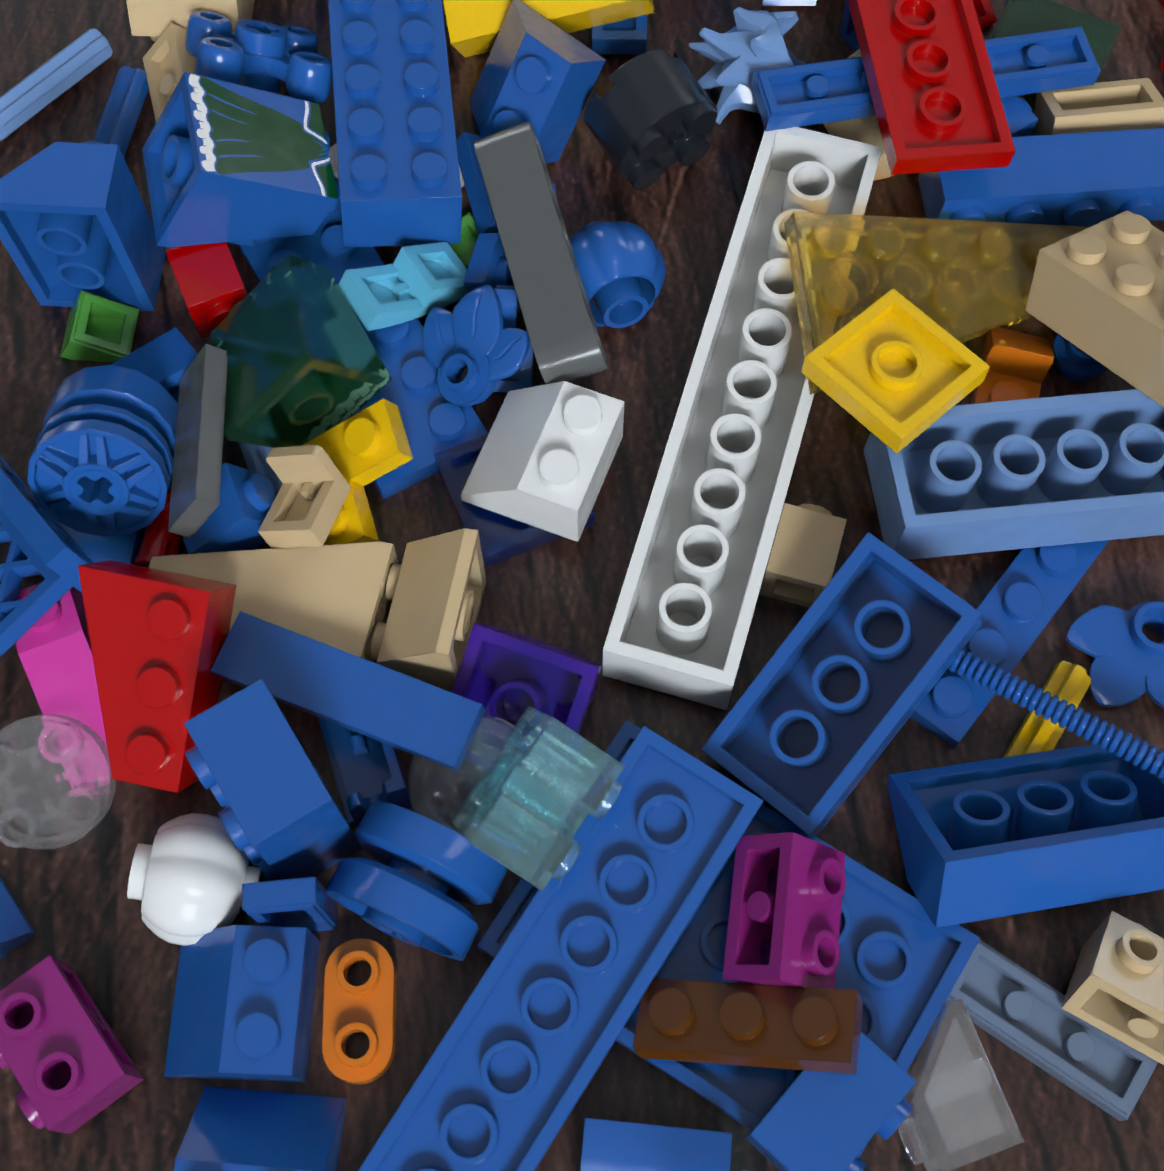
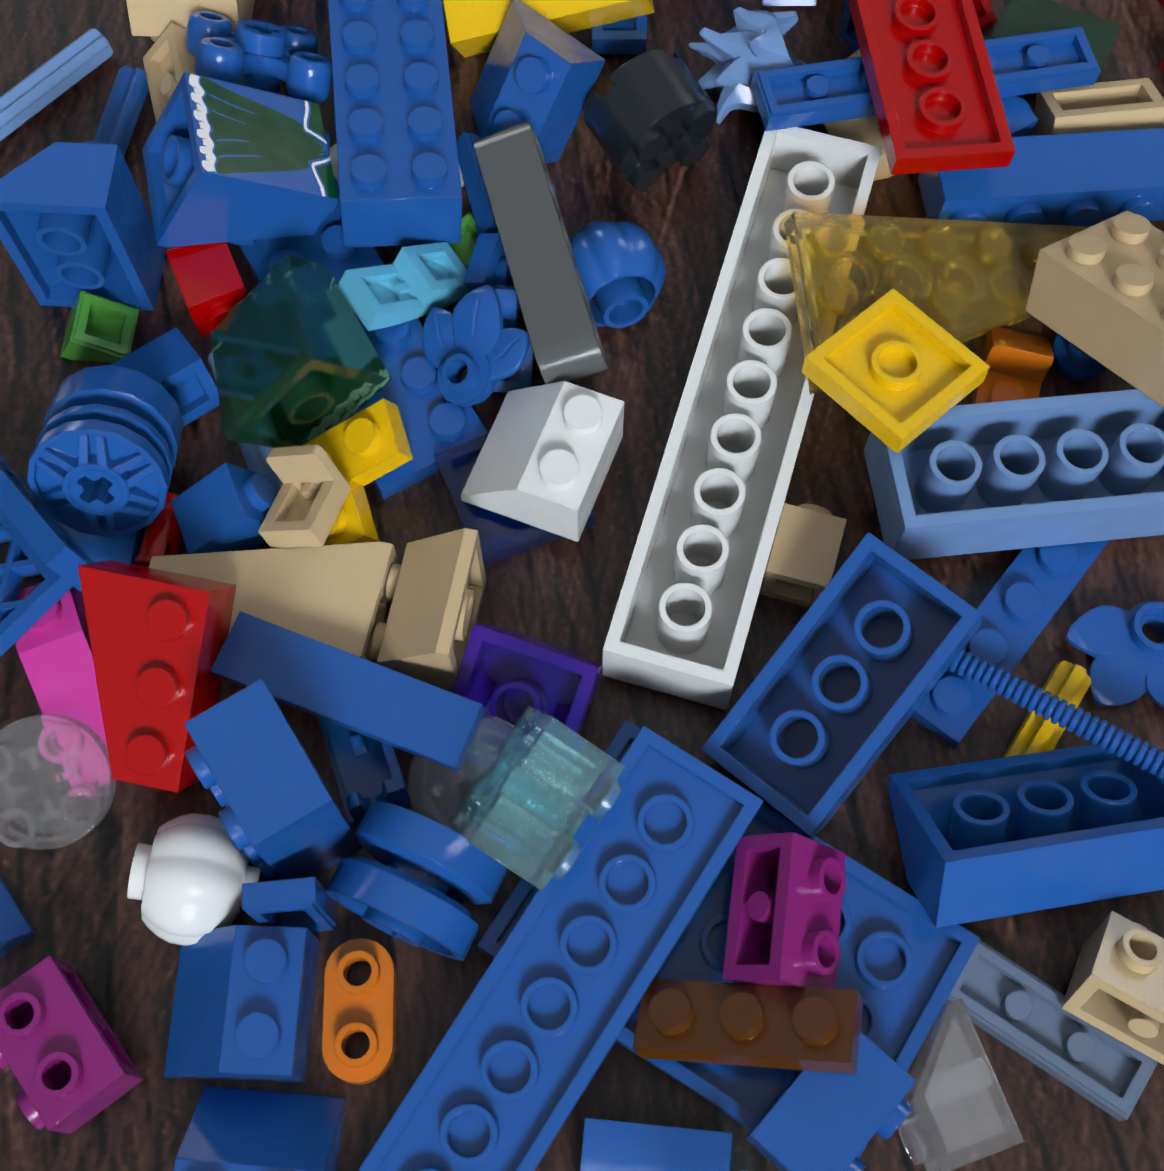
(198, 442): dark grey tile -> none

